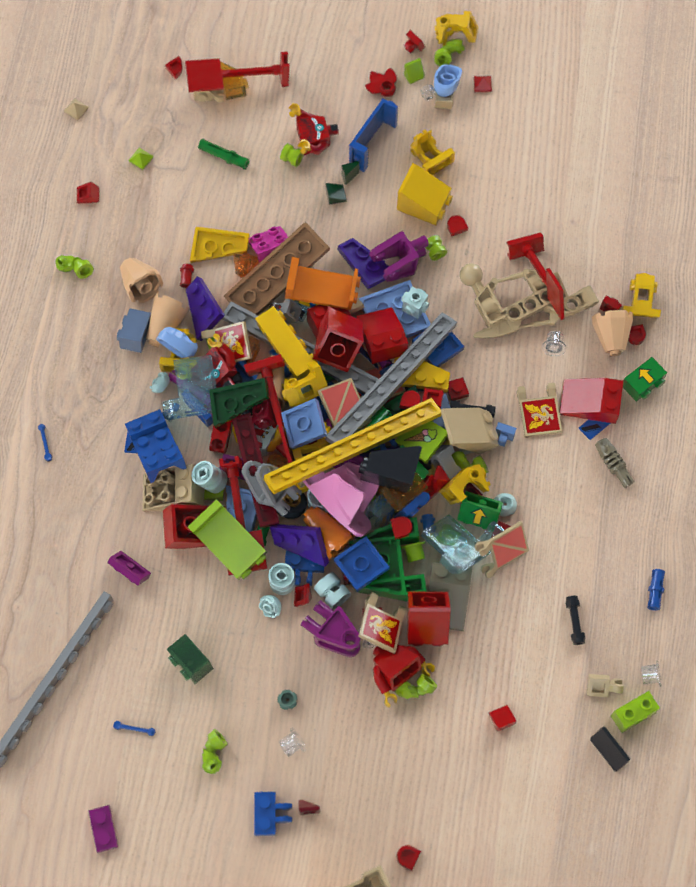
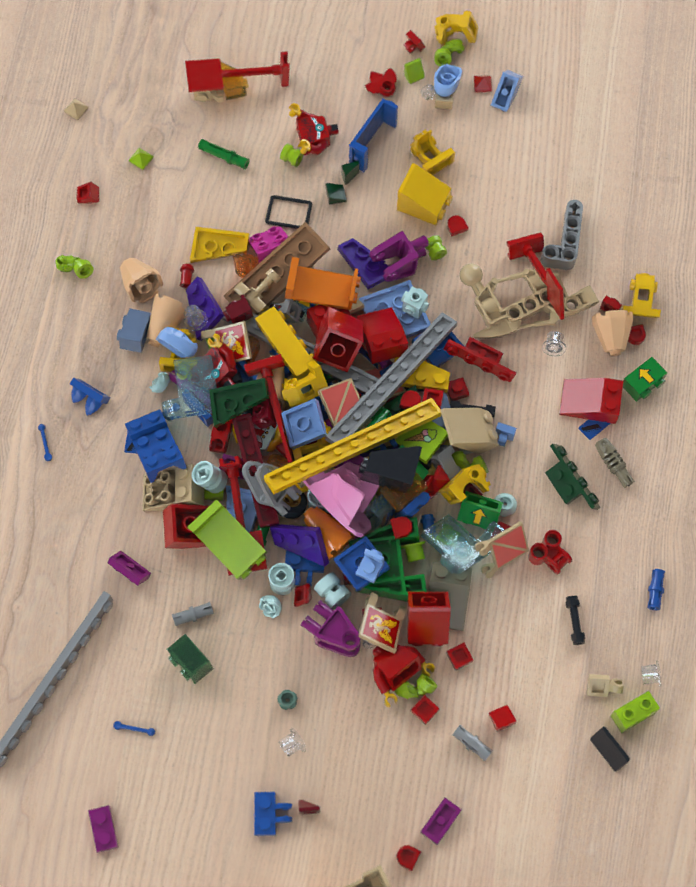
(95, 397): none -> blue tile
(175, 67): red tile -> none
(192, 614): none -> light grey pin
(194, 318): none -> clear piece
(211, 760): lime arm -> none
(238, 311): none -> dark red brick
(254, 295): none -> tan bar
(287, 199): none -> black piece
(370, 565): none -> light blue bracket
(425, 709): none -> red plate
(440, 821): none -> magenta plate
(459, 656): none -> red plate
(472, 742): none -> light grey pin
(482, 356): none -> red bracket
(506, 90): none -> medium blue slope
(541, 414): flag -> none
(553, 554): none -> red piece
(567, 480): none -> dark green bracket
(568, 234): none -> light grey beam

